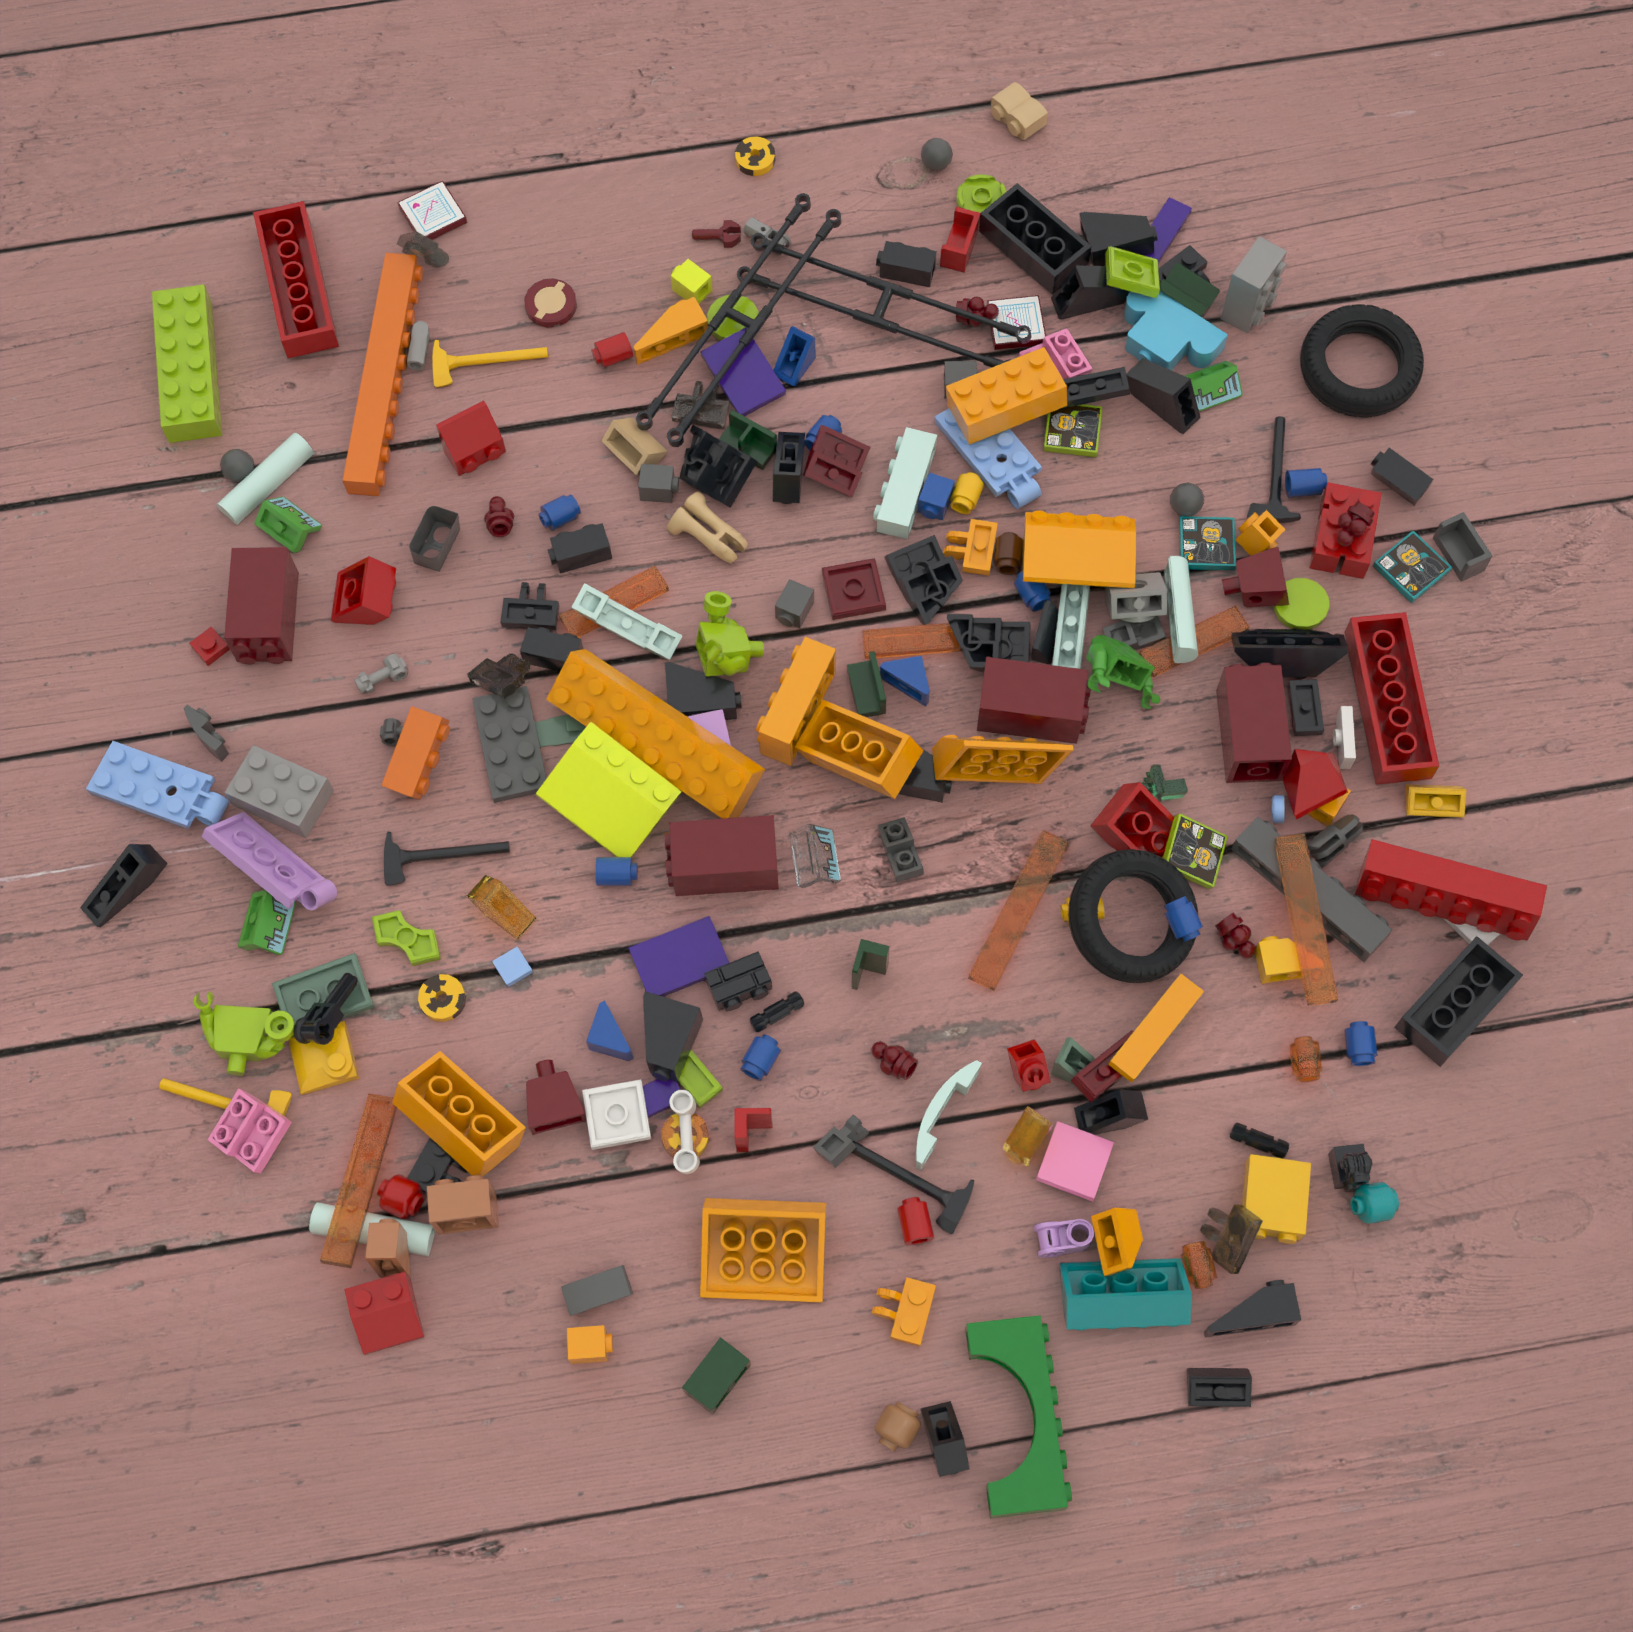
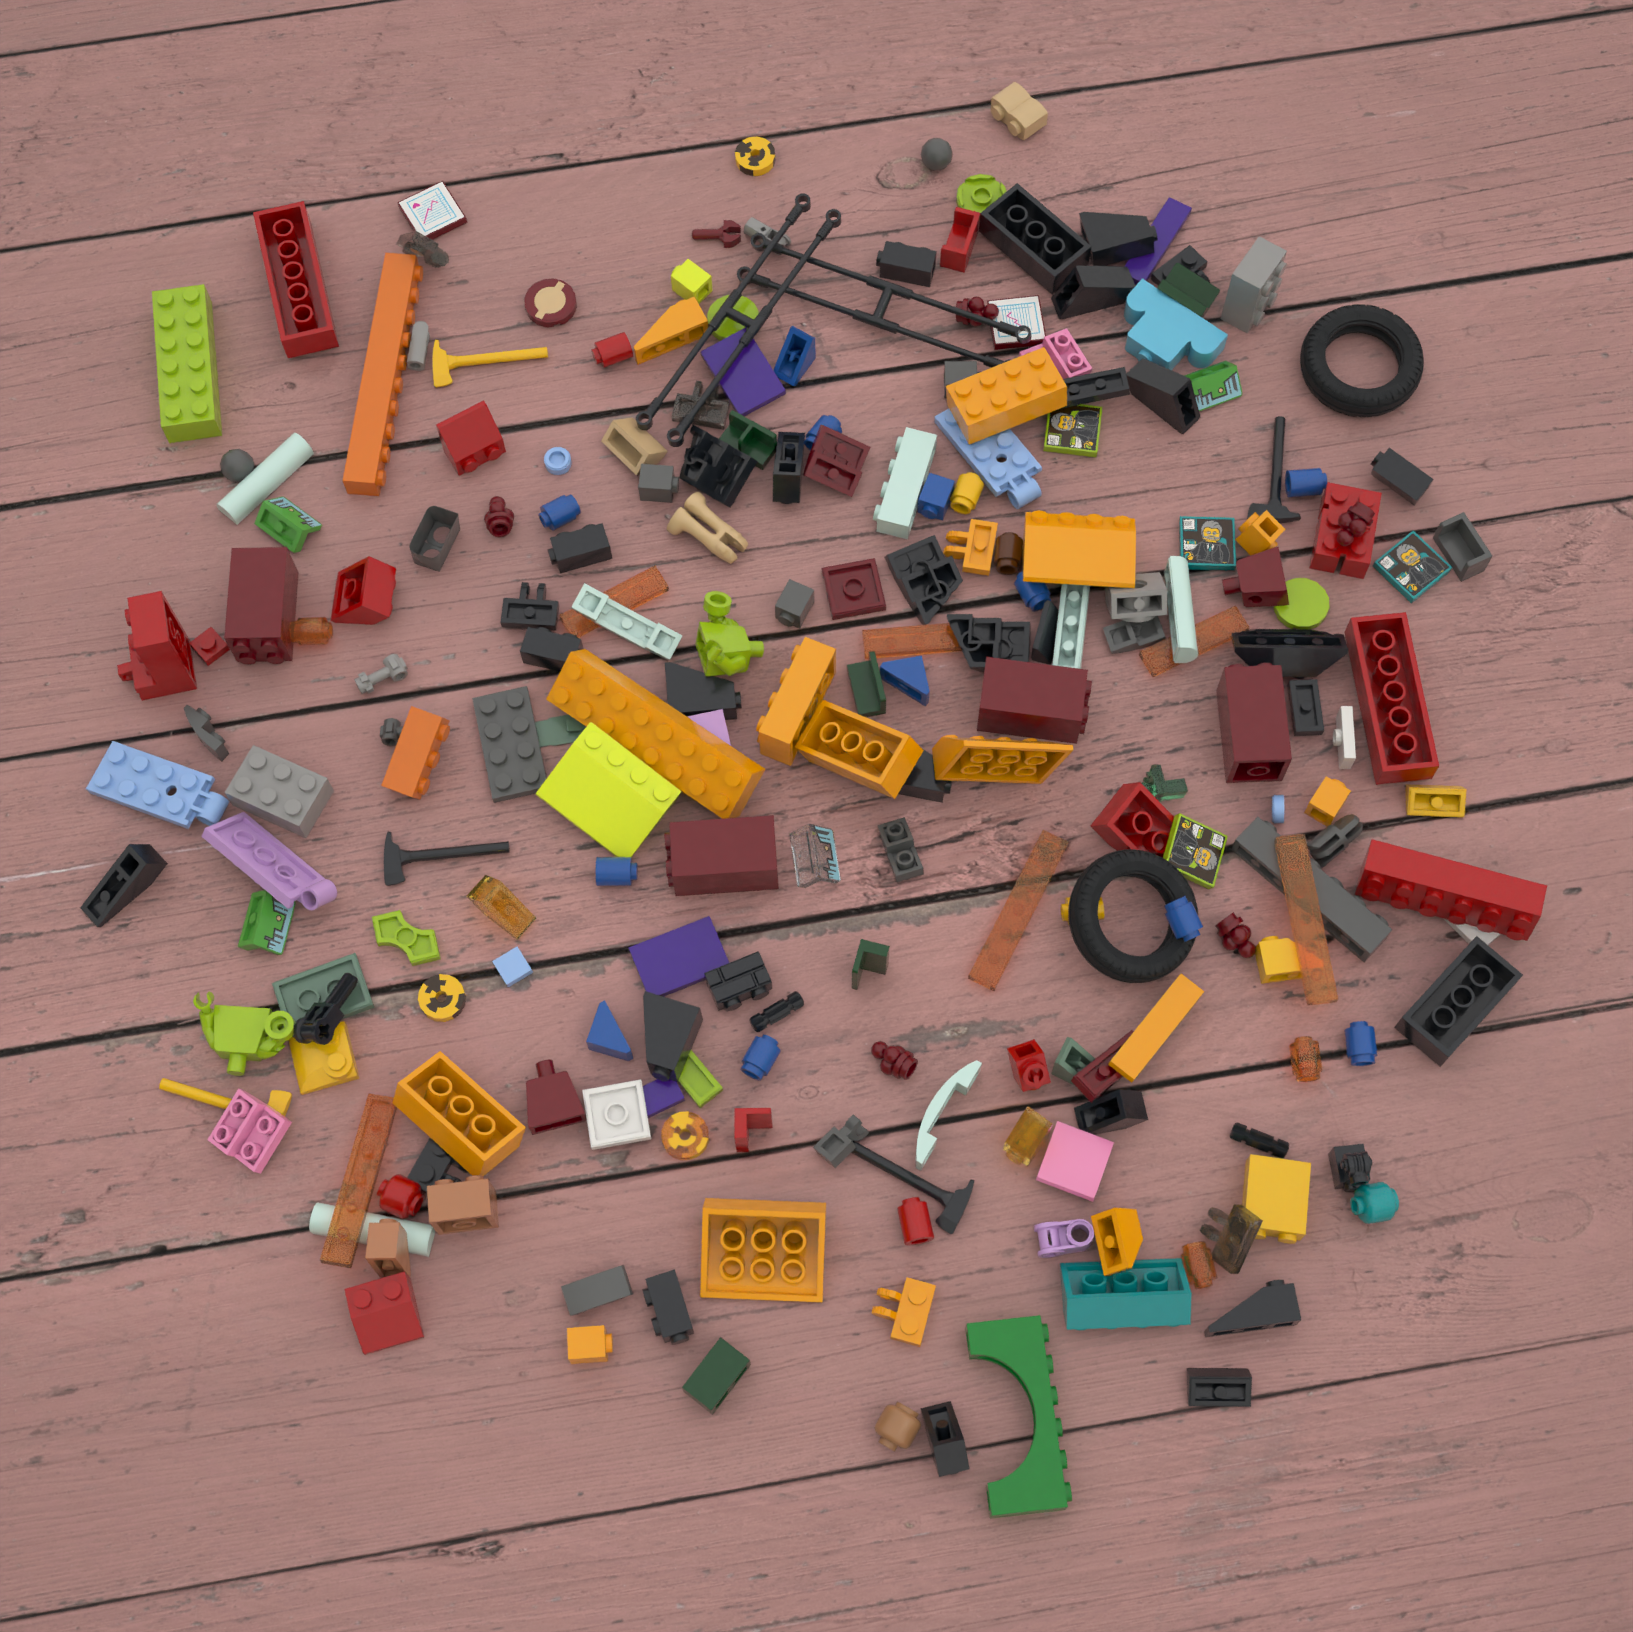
(157, 648): none -> red hinge
(311, 631): none -> clear orange brick
(502, 676): clear smoke hinge -> none
(557, 461): none -> light blue tile
(670, 1308): none -> black brick
(684, 1106): white bar -> none
(1120, 664): bright green torso -> none
(1132, 272): lime tile -> none
(1187, 499): dark grey piece -> none
(1312, 781): red slope -> none

